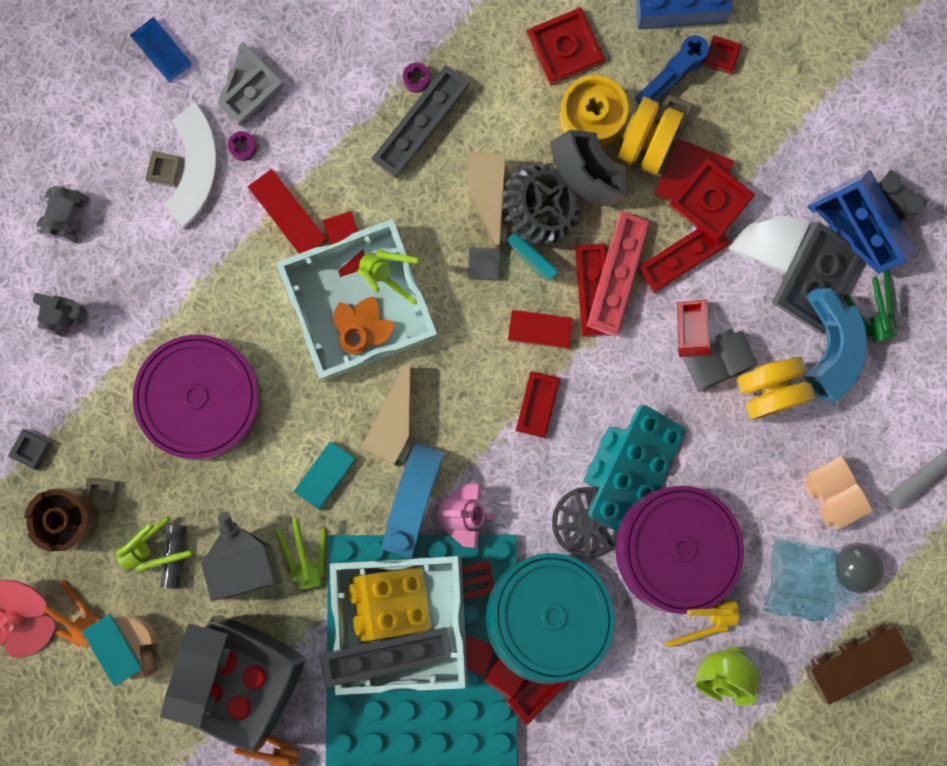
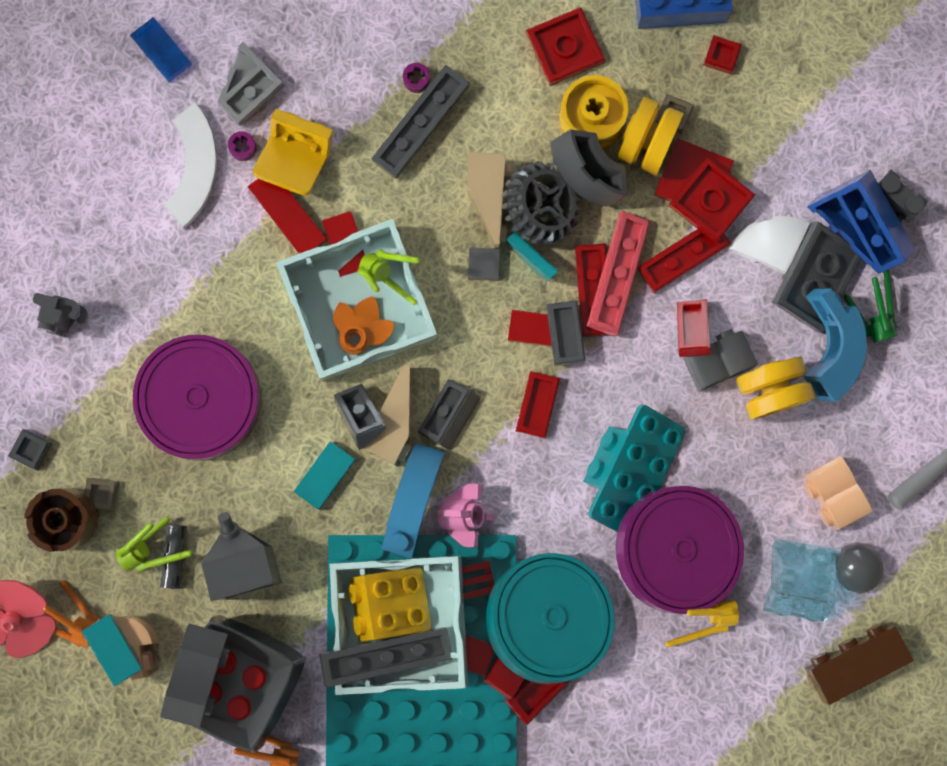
(58, 213): dark grey piece -> none
(164, 169): dark tan tile -> none
(293, 152): none -> yellow bracket
(307, 573): lime plant -> none
(359, 415): none -> dark grey slope
(449, 414): none -> dark grey slope
(565, 333): none -> dark grey tile
(582, 523): dark grey wheel -> none
(677, 68): blue connector -> none
(728, 675): lime cylinder -> none

